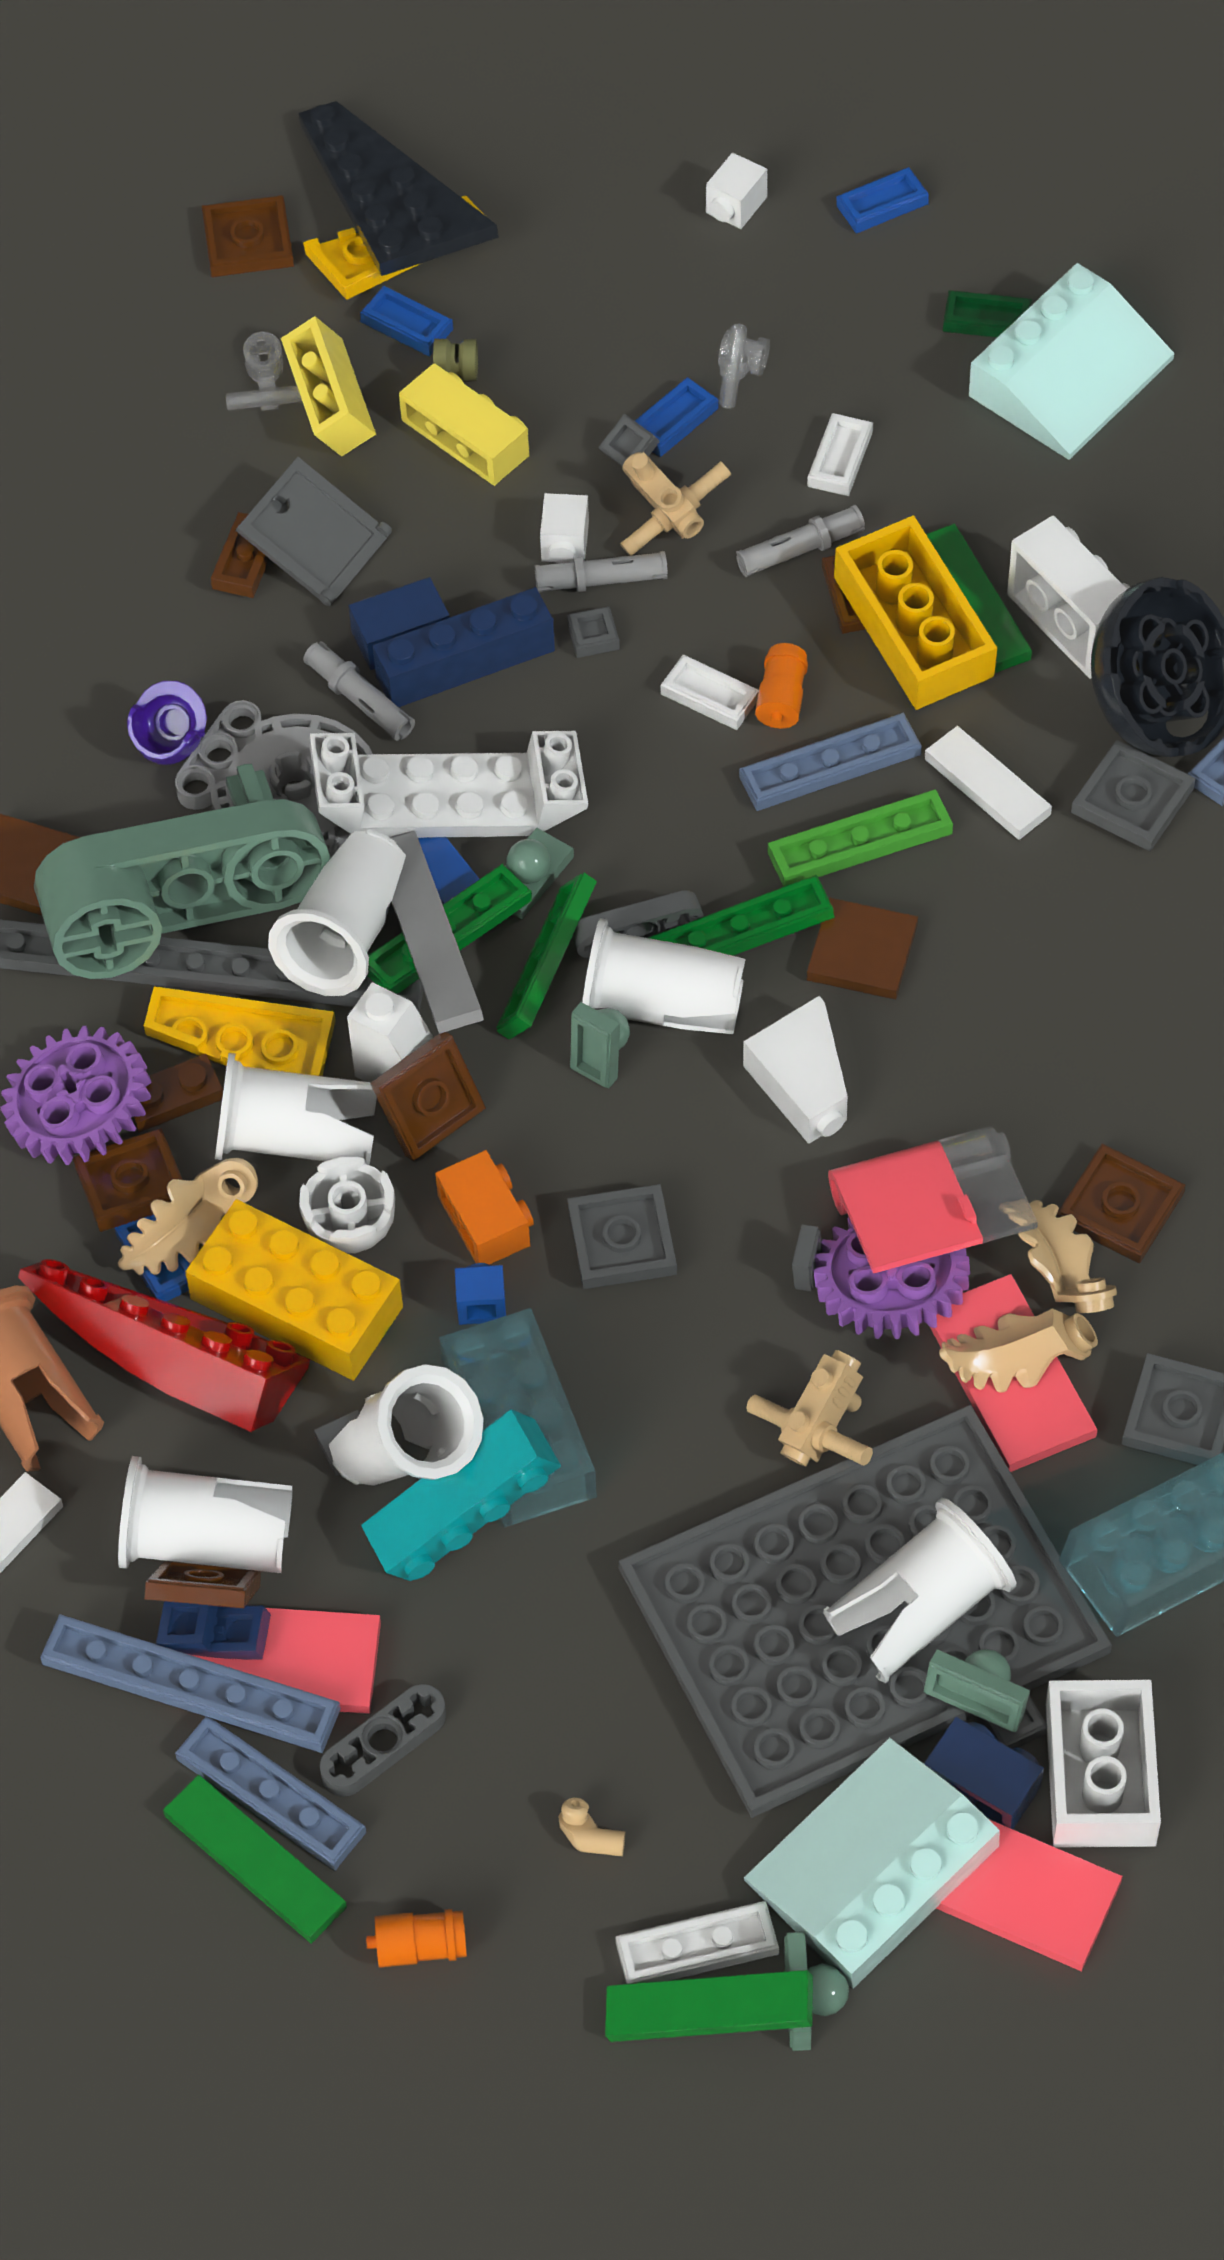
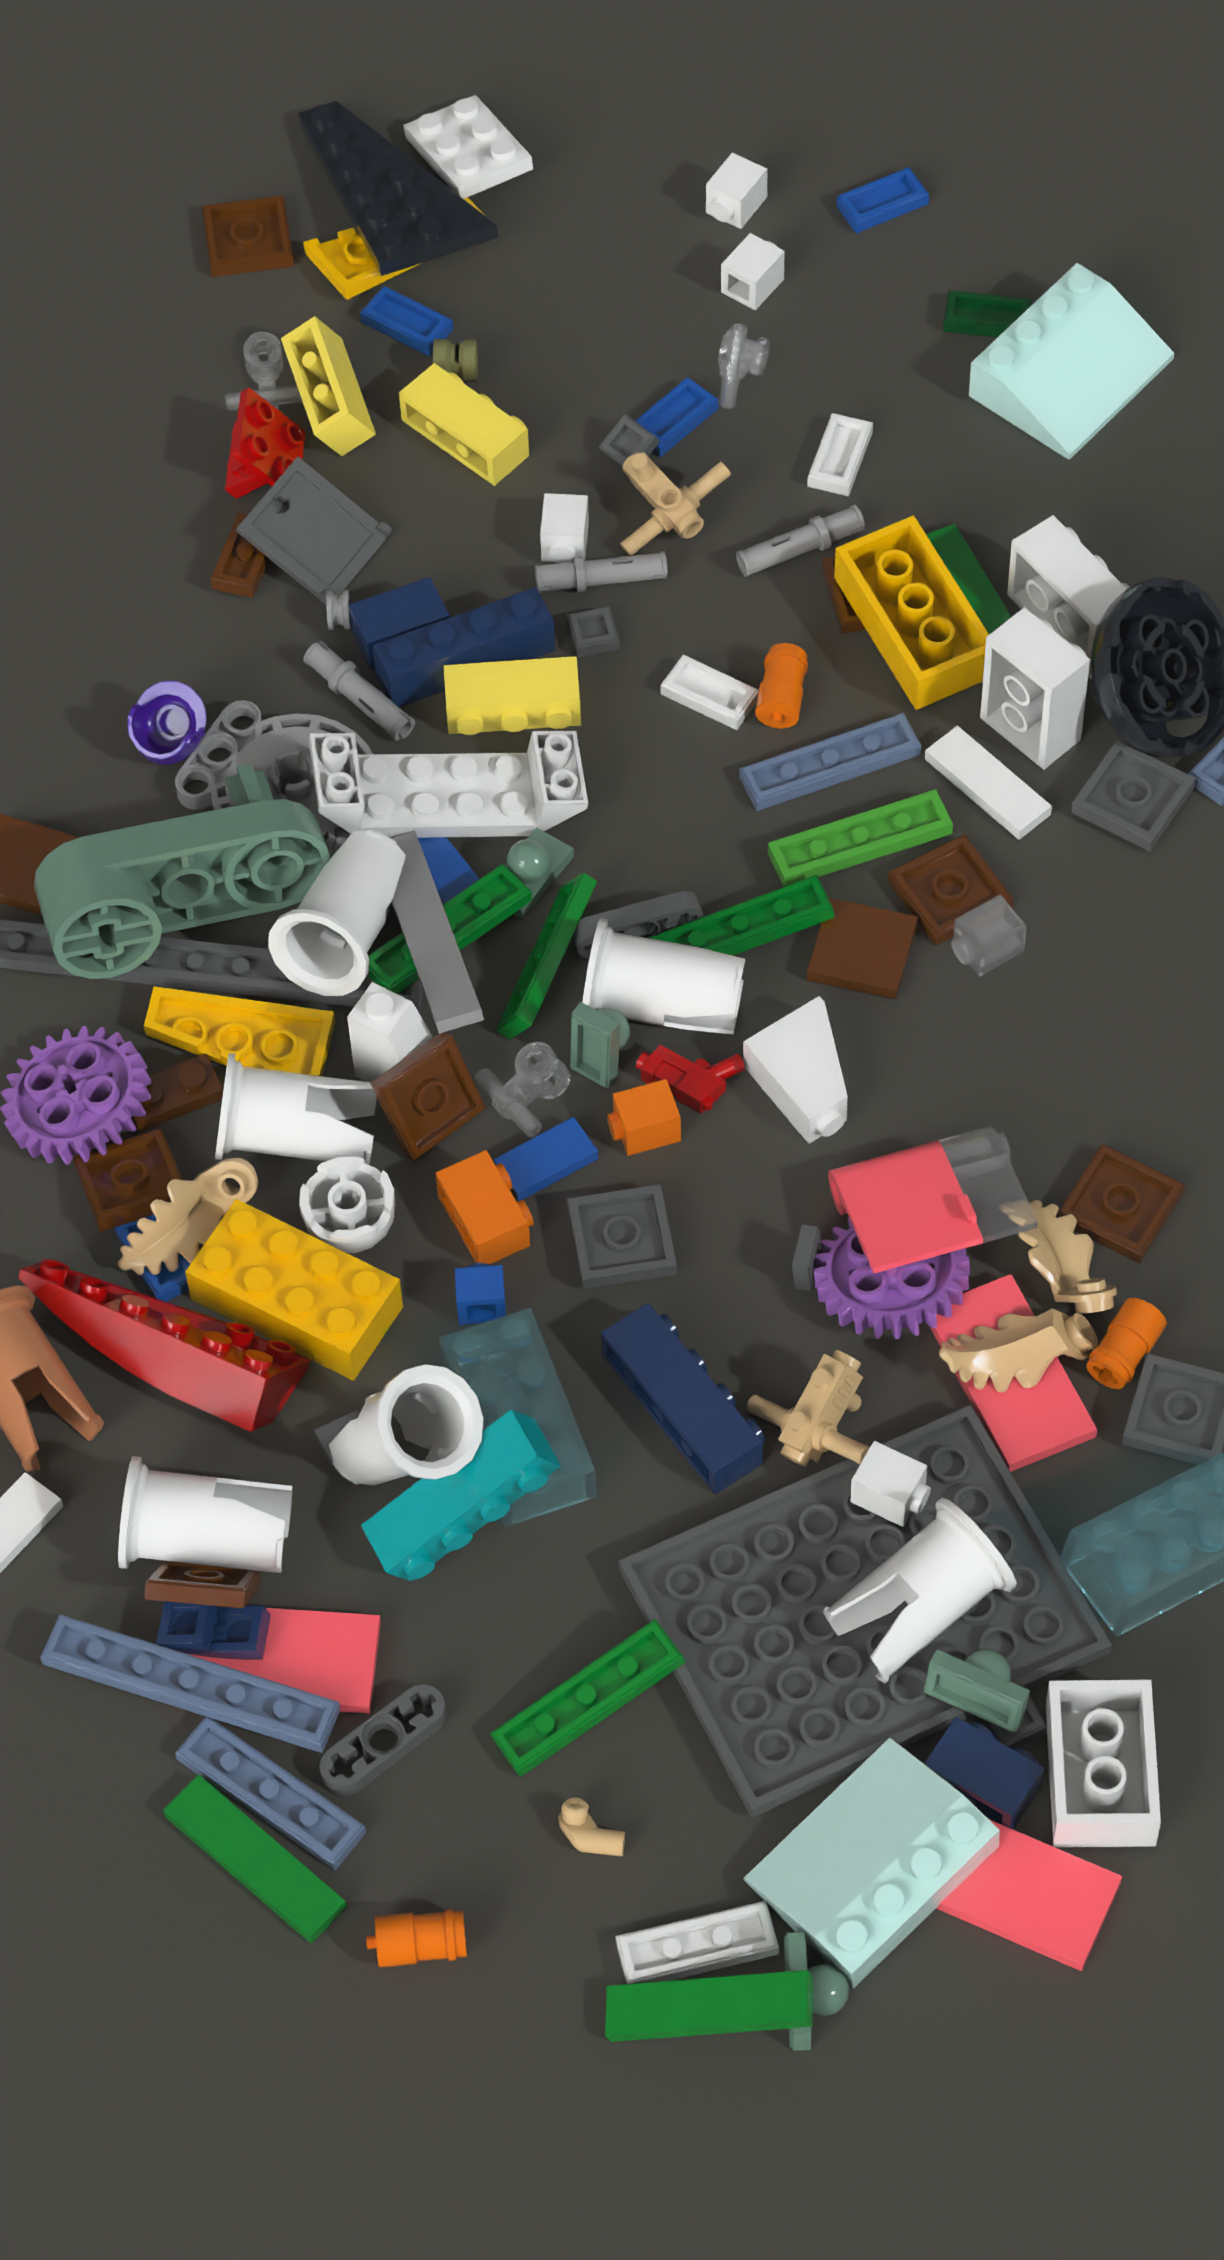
(261, 445): none -> red bracket
(338, 609): none -> light grey bush
(468, 147): none -> white plate
(512, 695): none -> light yellow brick
(526, 1085): none -> clear piece
(547, 1158): none -> blue tile
(587, 1697): none -> green tile
(645, 1117): none -> orange brick
(683, 1398): none -> dark blue brick
(692, 1083): none -> red piece
(752, 271): none -> white brick
(890, 1484): none -> white brick
(946, 886): none -> reddish brown tile
(988, 935): none -> clear brick
(1034, 687): none -> white brick
(1126, 1343): none -> orange piece

